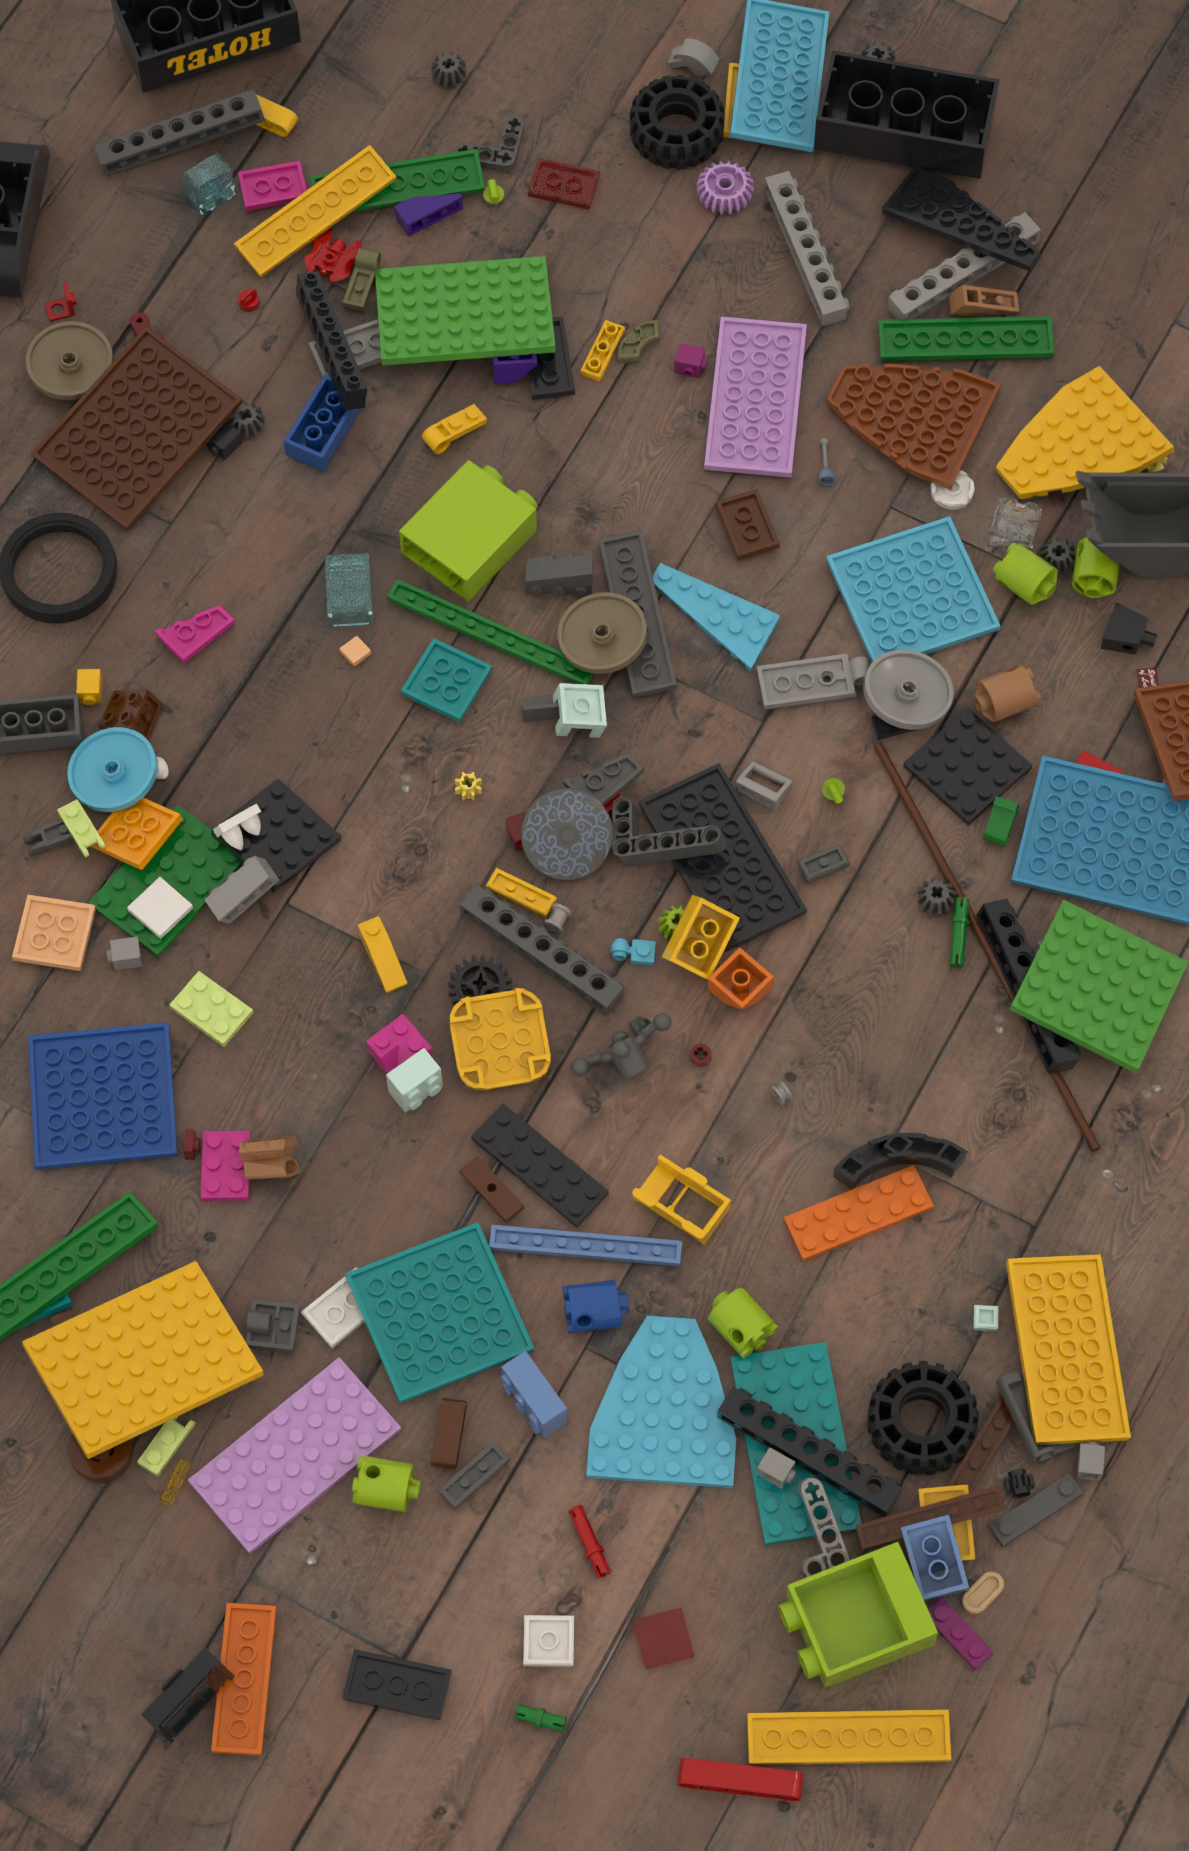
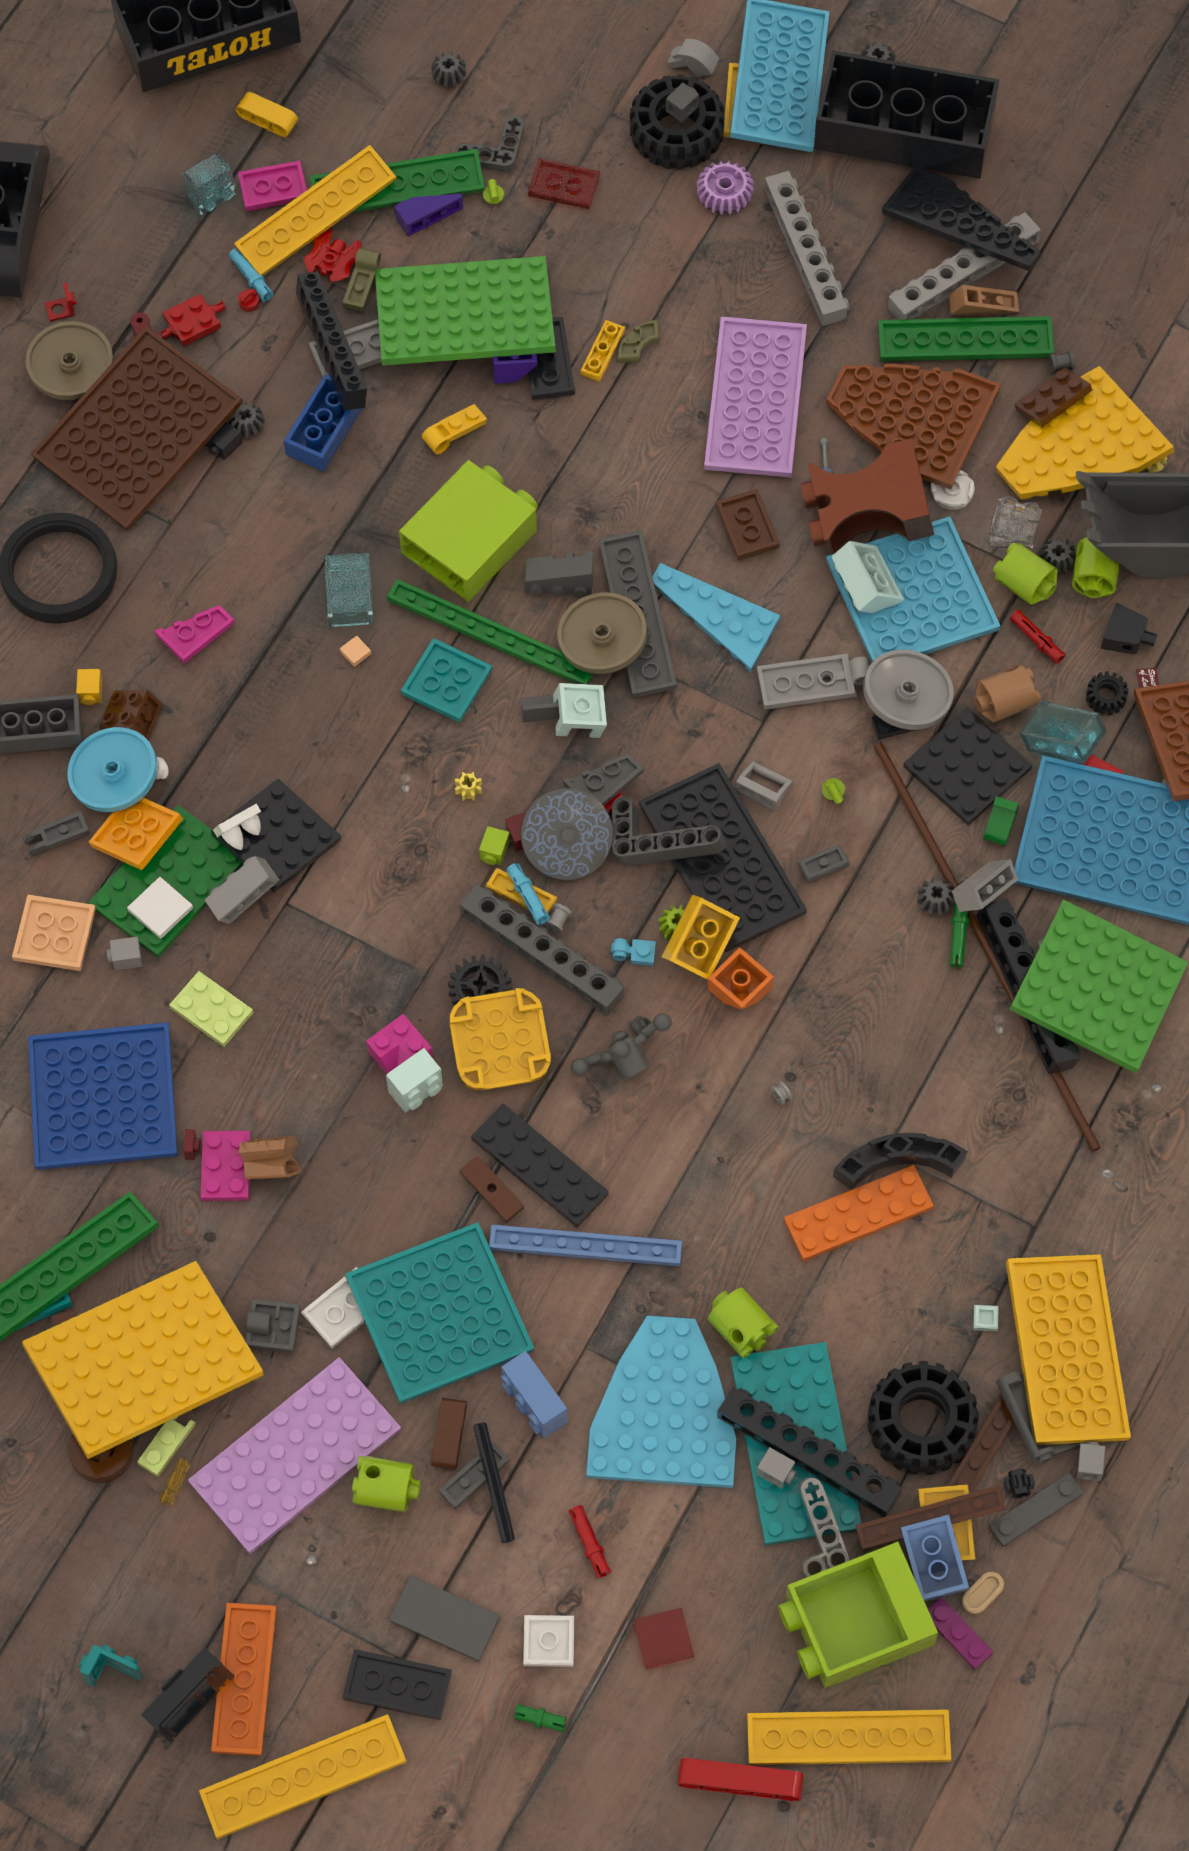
(80, 826): yellowish green hinge -> none
(98, 1657): none -> teal bracket
(189, 135): dark grey brick -> none
(192, 319): none -> red plate
(255, 280): none -> medium azure pin
(302, 1776): none -> yellow plate
(382, 954): yellow slope -> none
(444, 1618): none -> dark grey tile
(494, 846): none -> lime brick
(494, 1482): none -> black axle
(524, 887): none -> medium azure pin
(594, 1306): blue cylinder -> none
(661, 1180): yellow piece -> none
(682, 102): none -> dark grey brick
(690, 360): magenta brick -> none
(700, 1047): dark red bush -> none
(866, 577): none -> light aqua slope
(879, 497): none -> copper brick
(984, 885): none -> light grey brick
(1044, 643): none -> red pin
(1053, 397): none -> reddish brown plate
(1060, 361): none -> dark grey bush
(1063, 732): none -> clear light blue brick
(1111, 682): none -> black tyre

